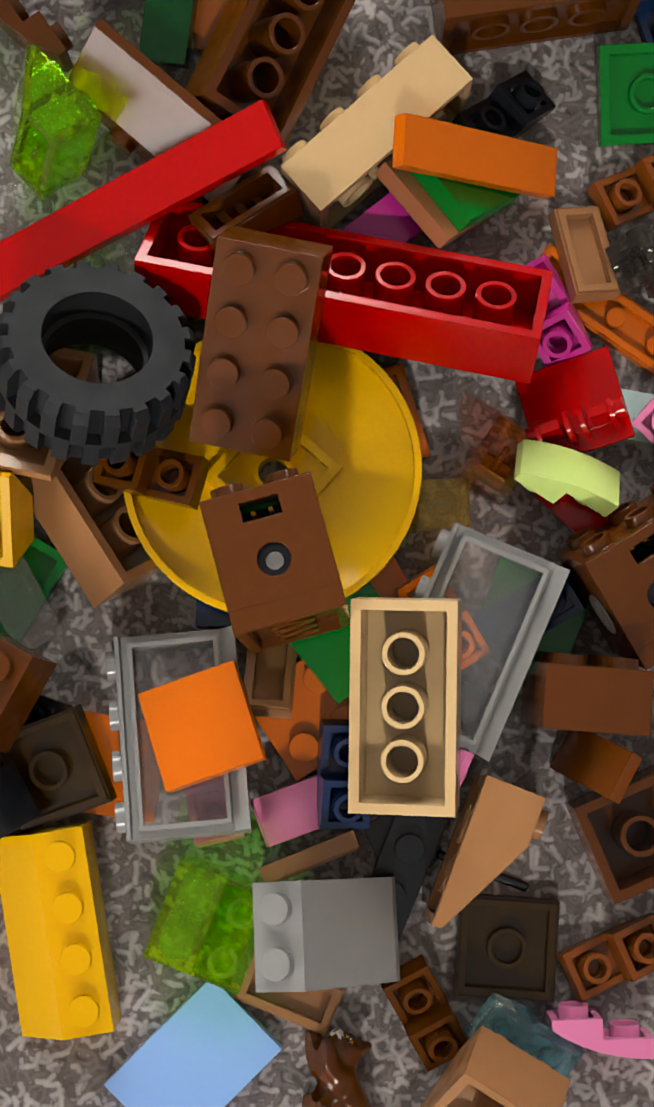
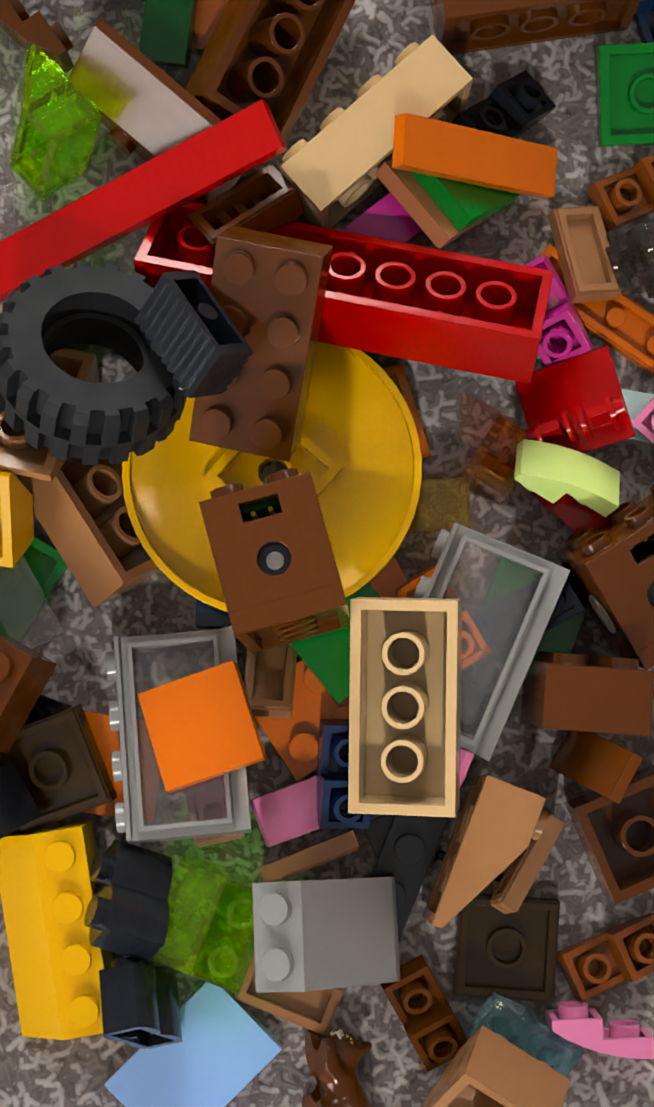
(129, 900): none -> black brick
(139, 1004): none -> black brick
(157, 475): reddish brown slope -> none
(192, 334): none -> black brick
(524, 869): none -> medium nougat tile

